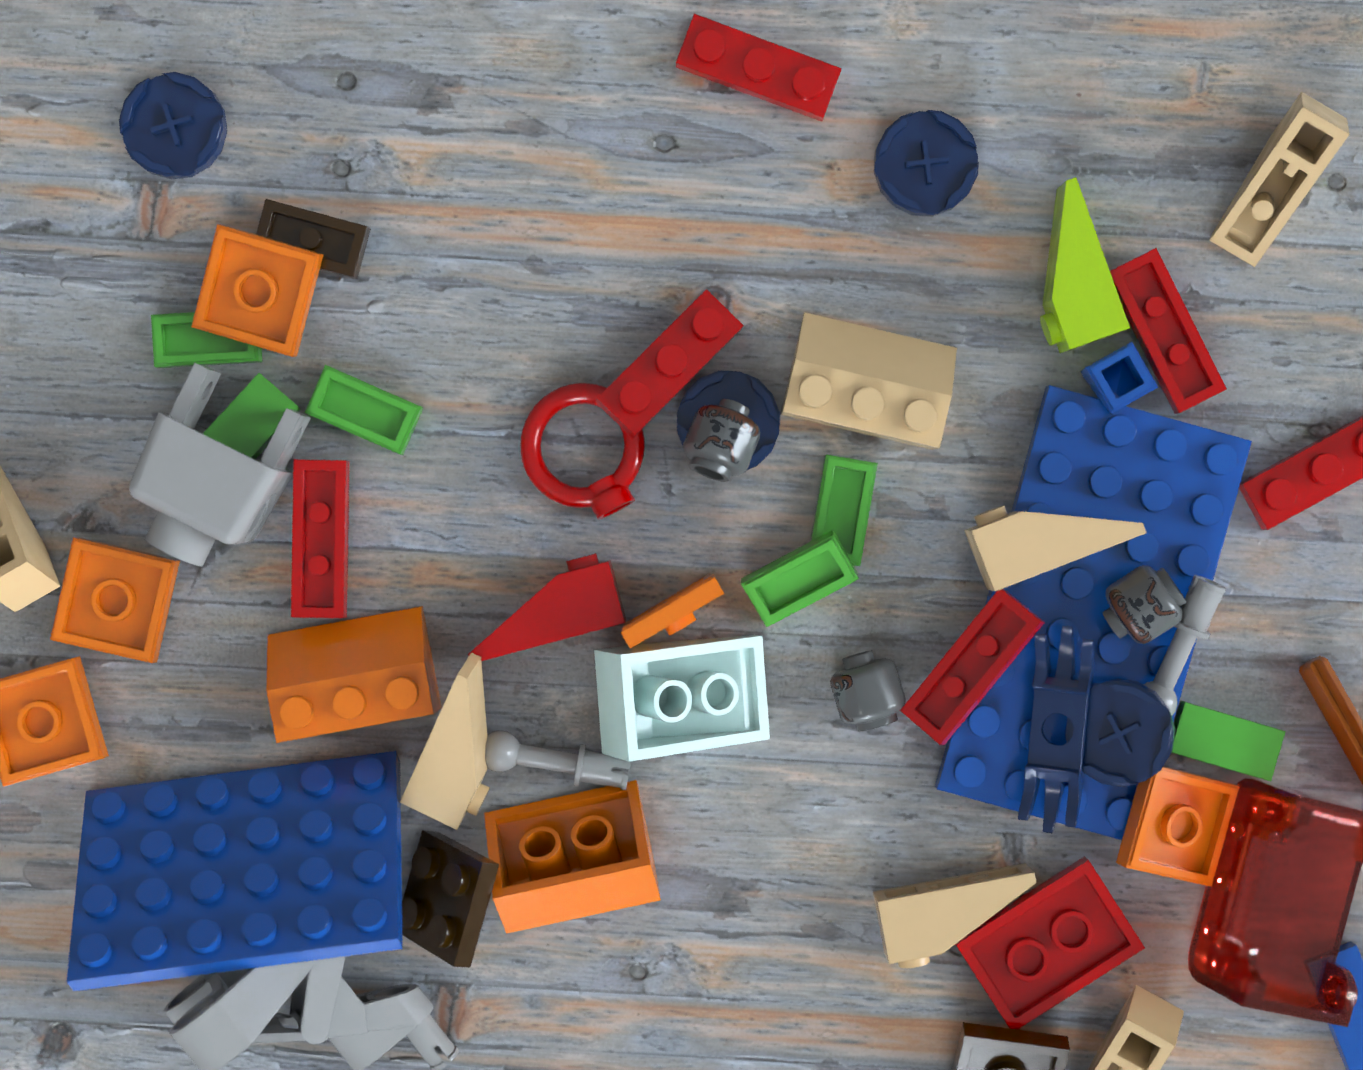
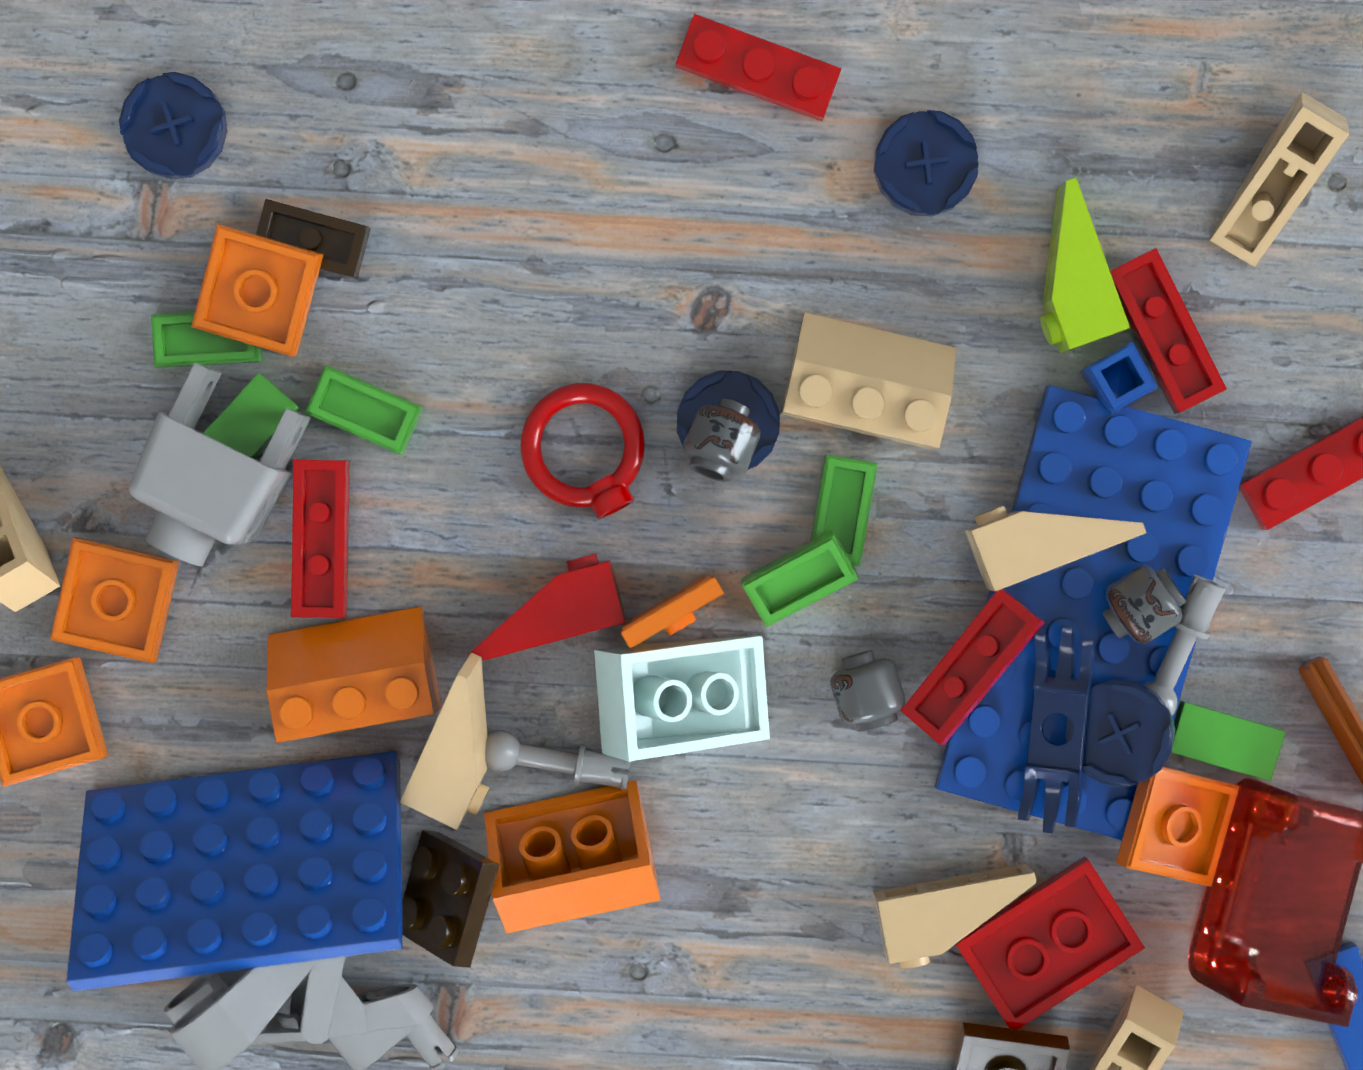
(669, 364): red plate -> none

